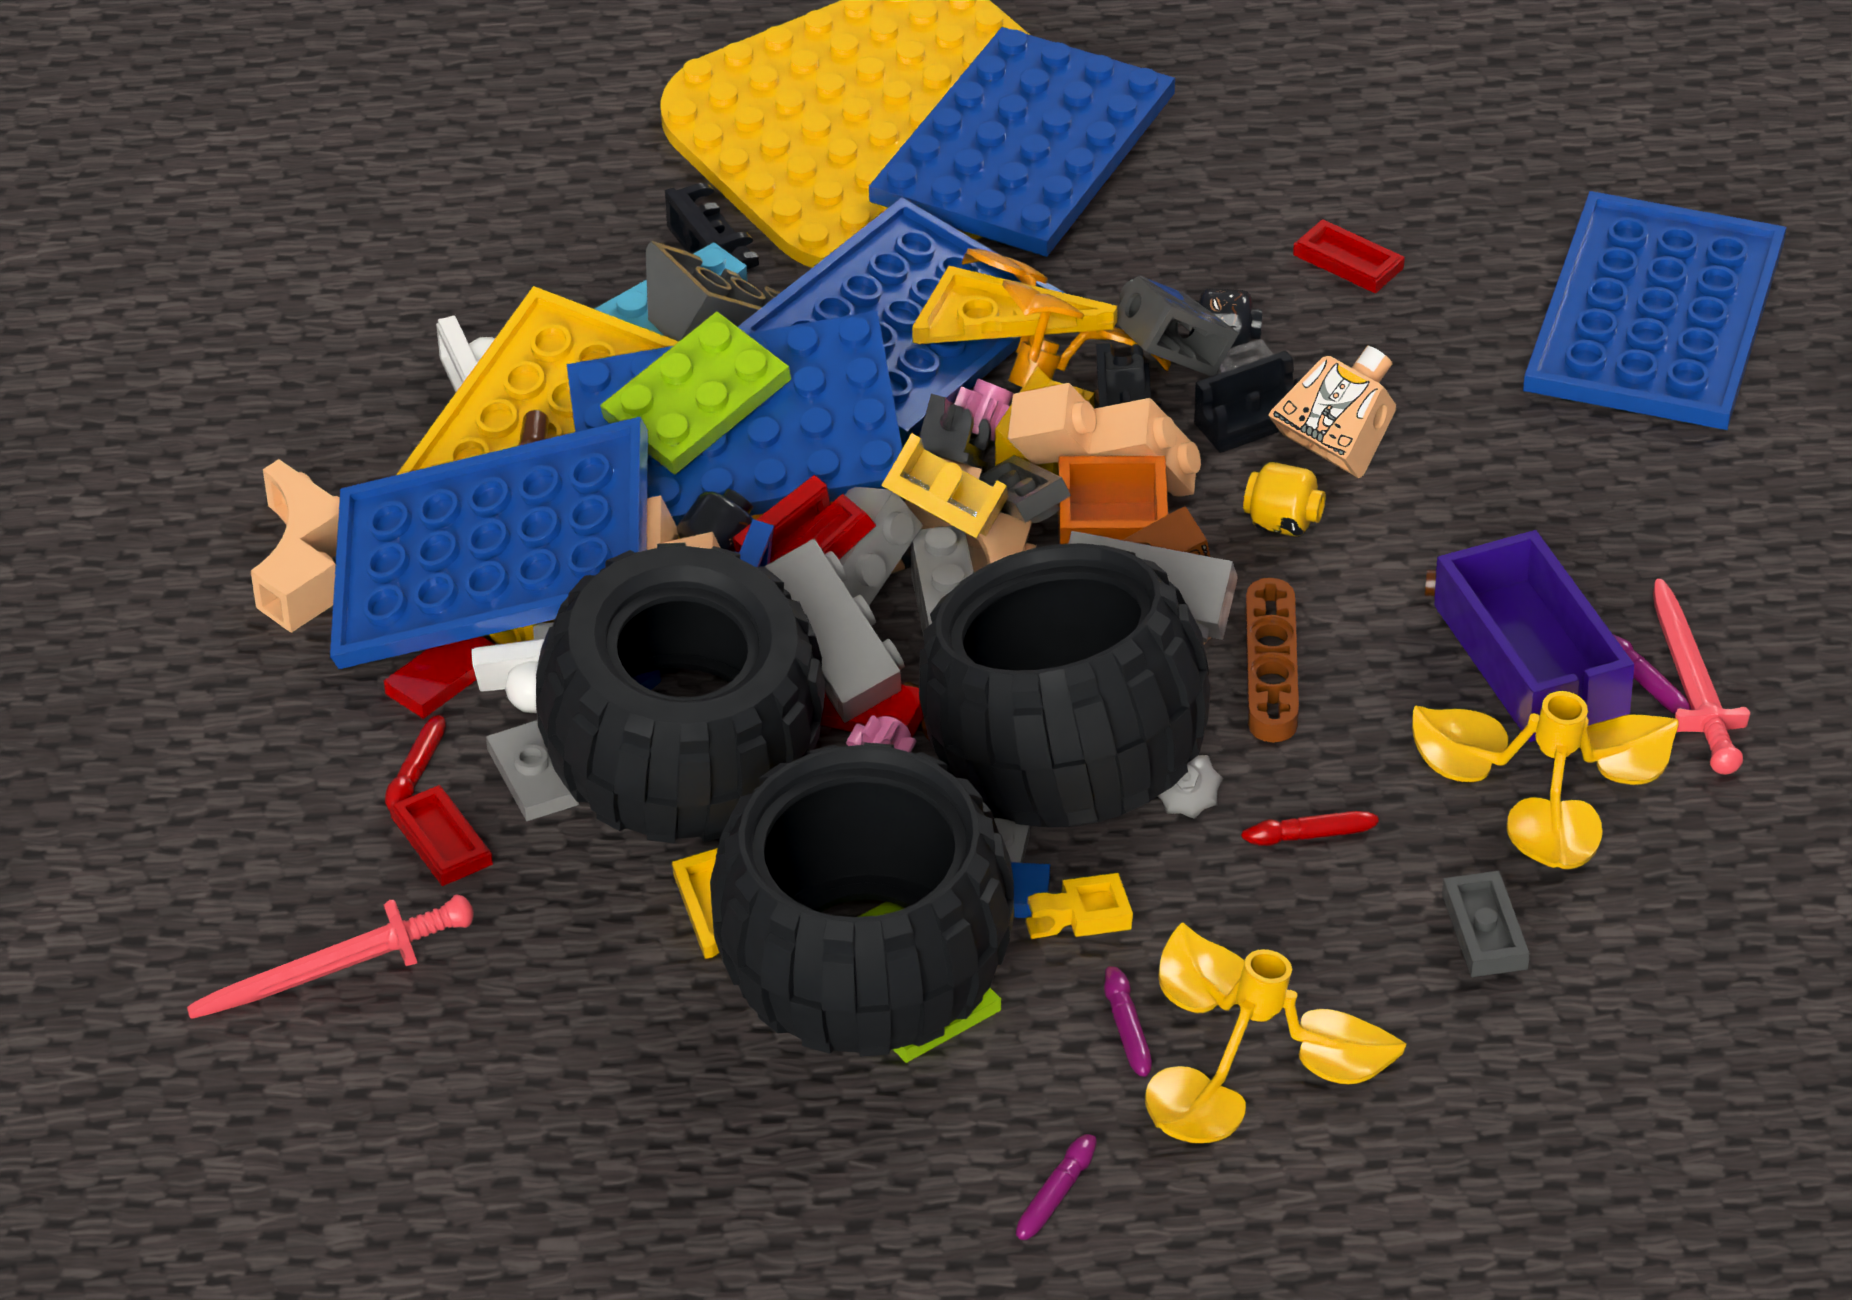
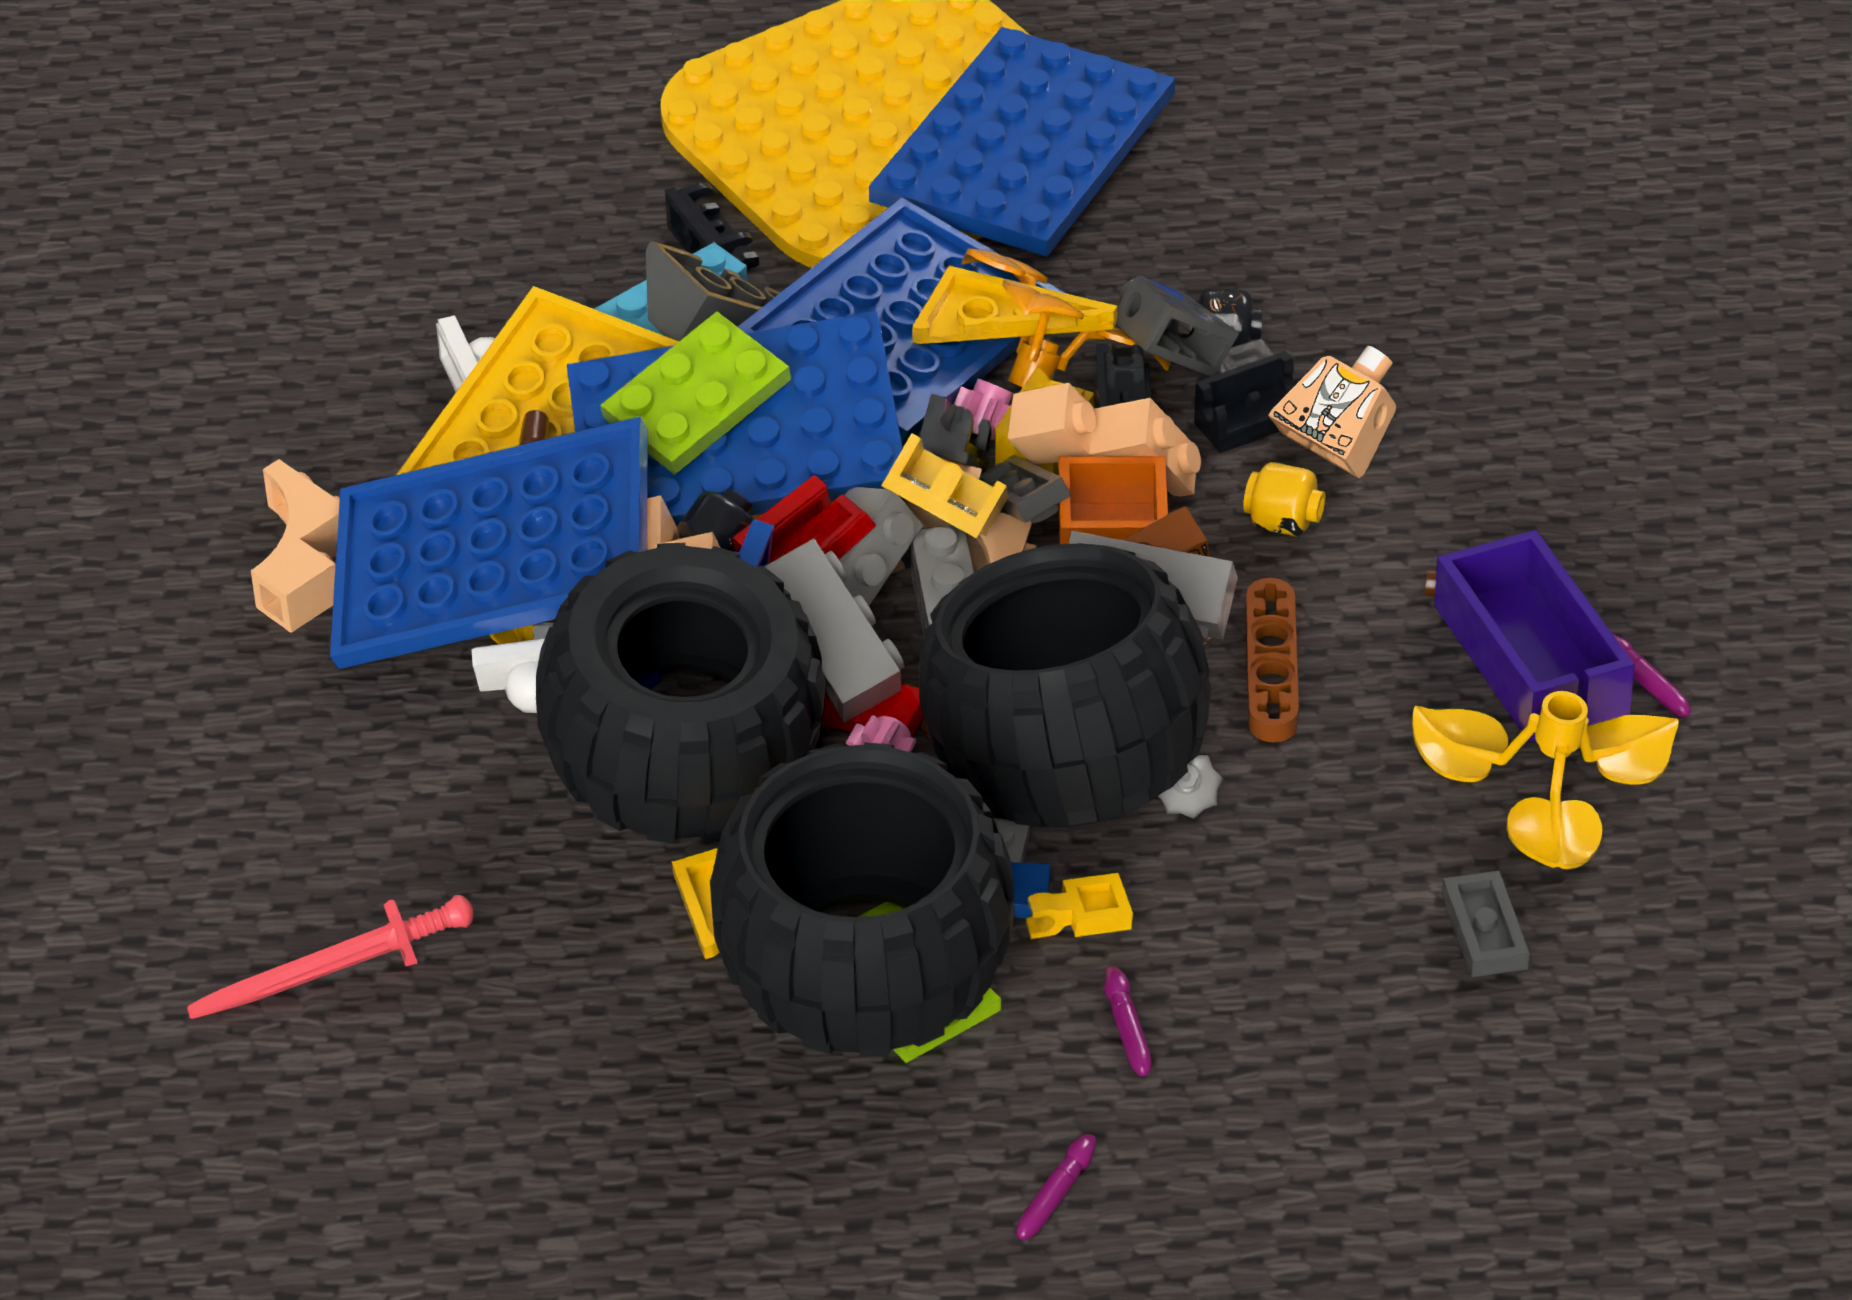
(416, 761): red piece -> none
(434, 676): red tile -> none
(441, 835): red tile -> none
(529, 771): light grey plate -> none
(1205, 975): yellow plant -> none
(1272, 831): red piece -> none
(1348, 256): red tile -> none
(1656, 310): blue plate -> none
(1706, 710): coral sword -> none

